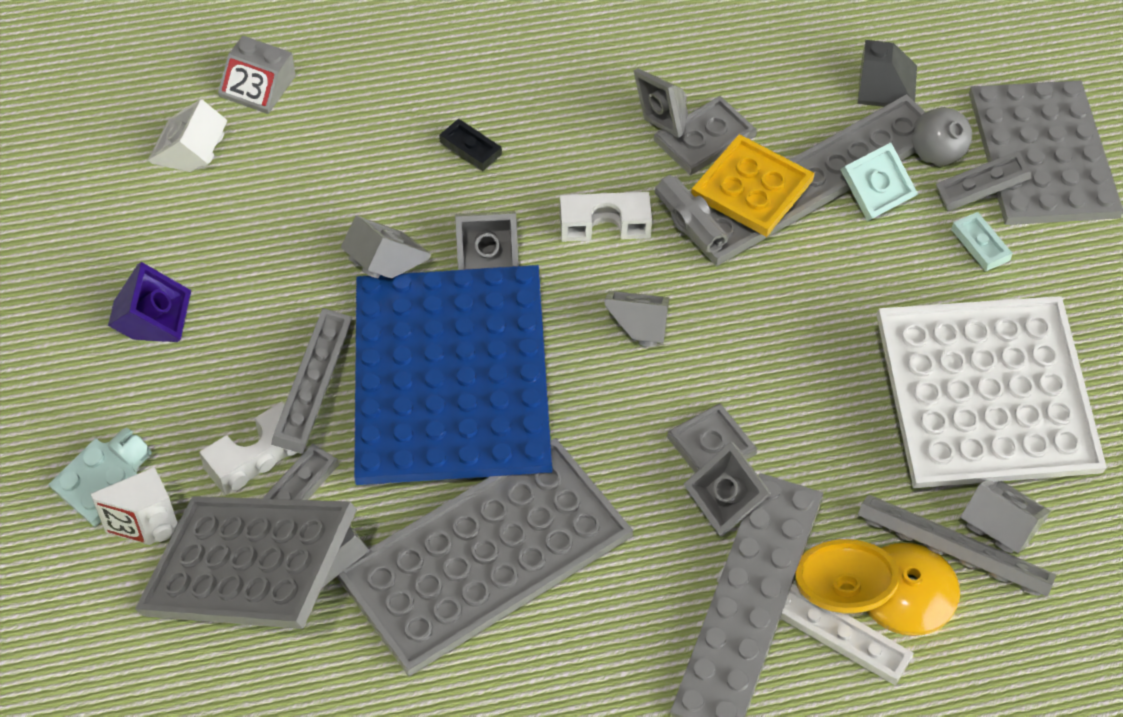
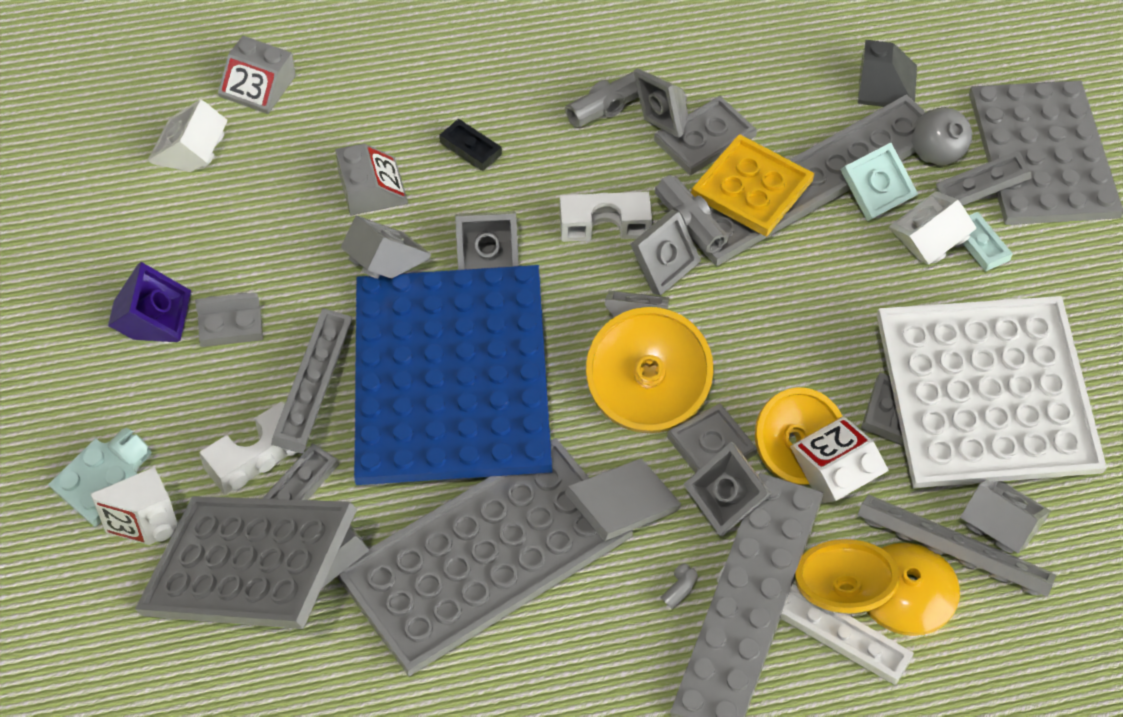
(229, 319): none -> light grey bracket
(369, 179): none -> light grey slope
(603, 99): none -> light grey piece
(622, 499): none -> light grey tile
(649, 369): none -> yellow dish
(665, 252): none -> light grey tile
(682, 587): none -> light grey arm
(788, 412): none -> yellow dish
(838, 459): none -> white slope
(881, 412): none -> light grey wing
(934, 227): none -> white slope

